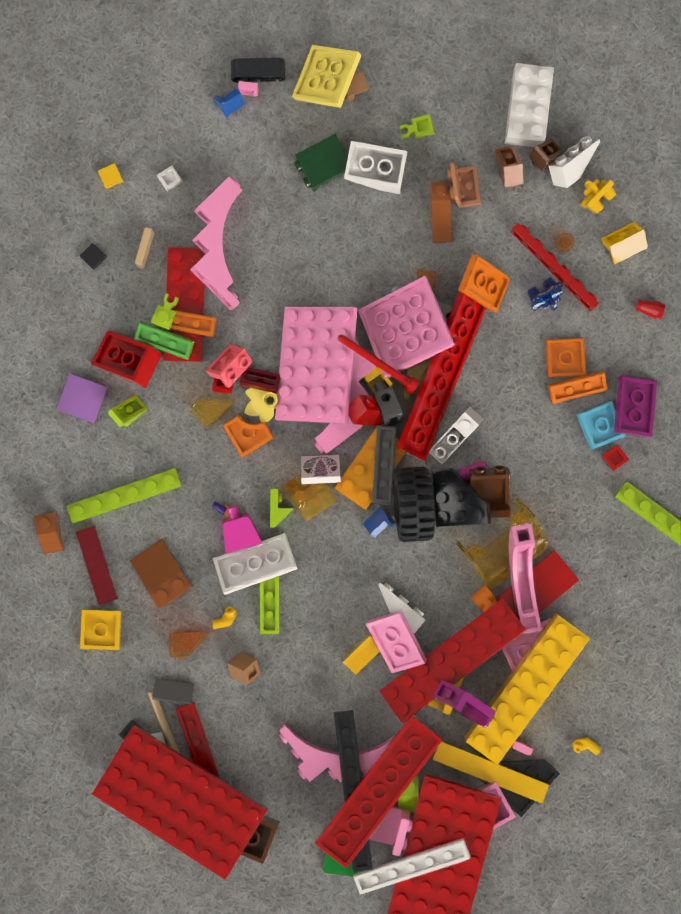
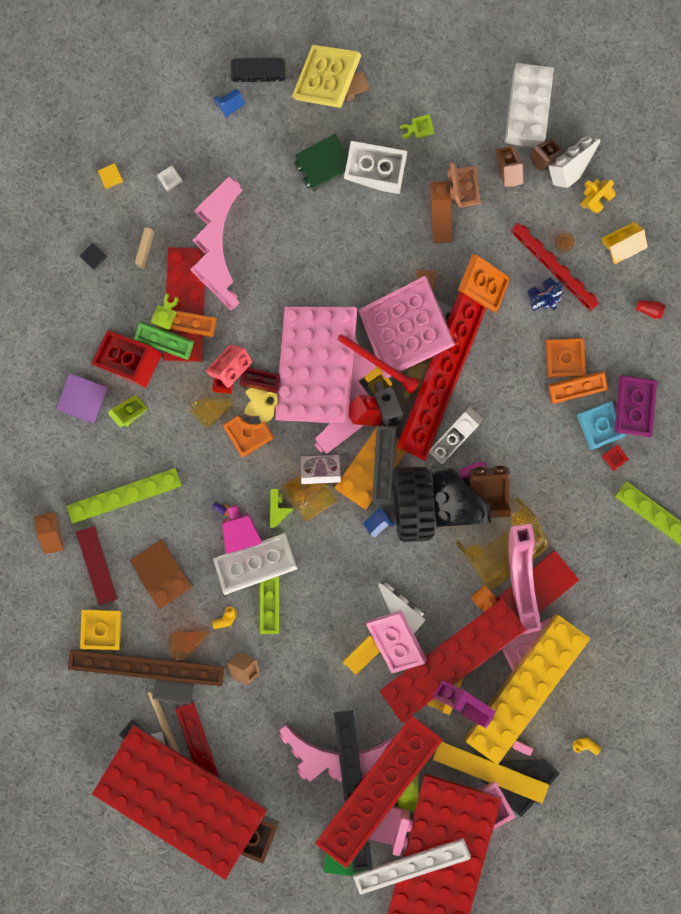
(146, 667): none -> reddish brown plate
(248, 88): bright pink tile -> none

